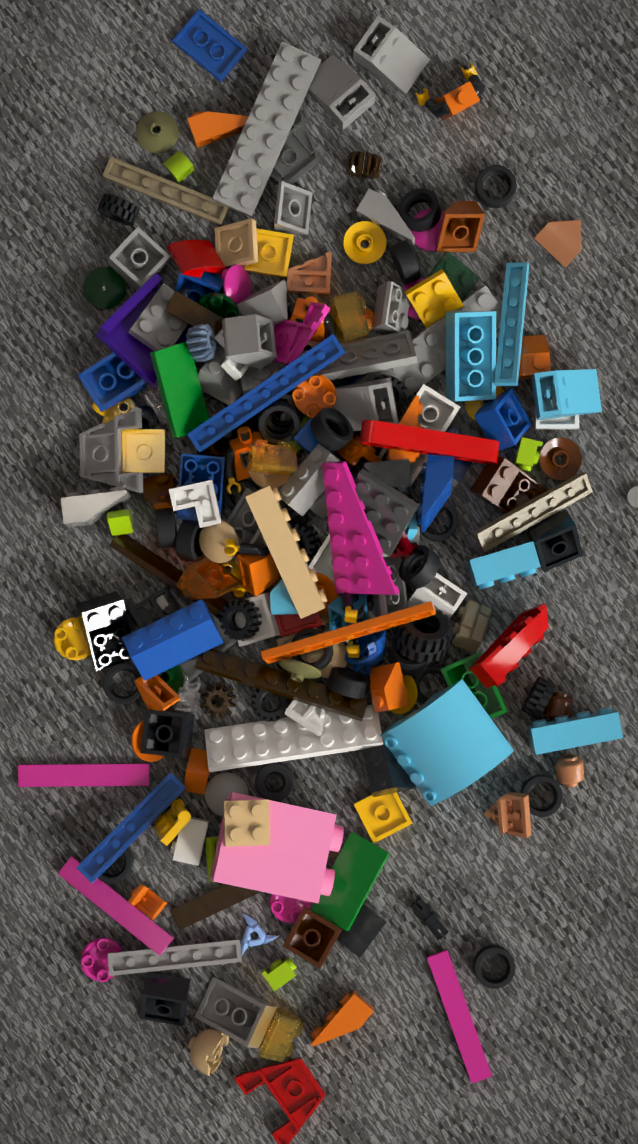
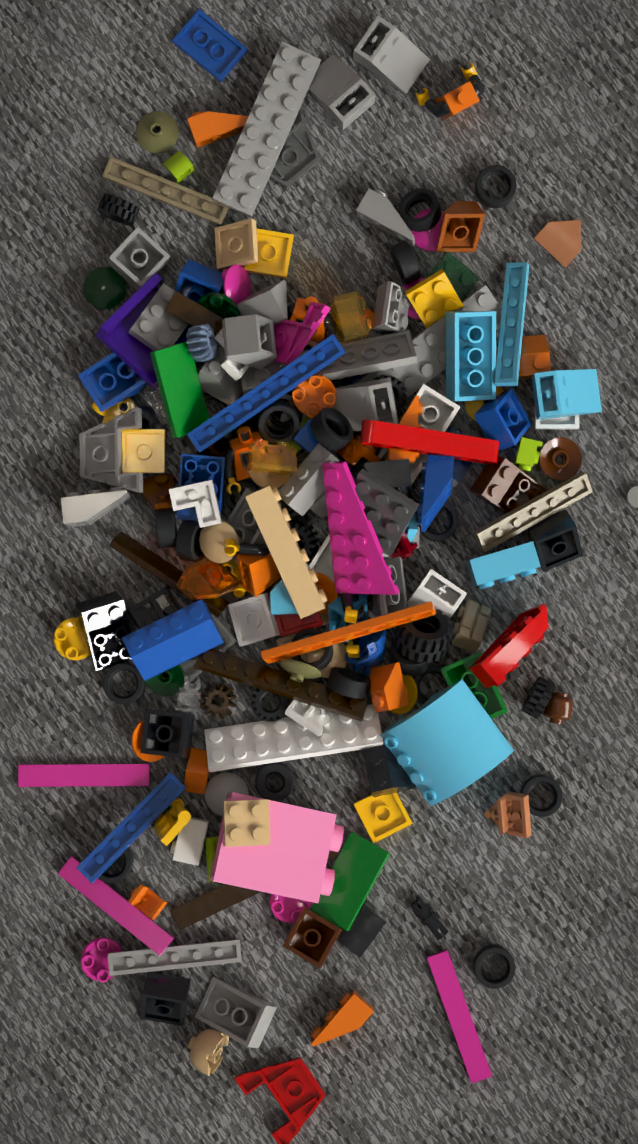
(120, 522): lime brick -> none
(156, 693): orange slope -> none
(195, 257): red slope -> none
(229, 619): black tyre -> none
(248, 941): light blue piece -> none
(280, 972): lime brick -> none
(280, 1034): clear yellow slope -> none
(292, 209): light grey slope -> none
(311, 277): nougat wing -> none
(363, 165): dark brown gear -> none
(367, 232): yellow dish -> none
(427, 570): black tyre -> none
(569, 769): nougat head -> none
(574, 731): medium azure slope -> none

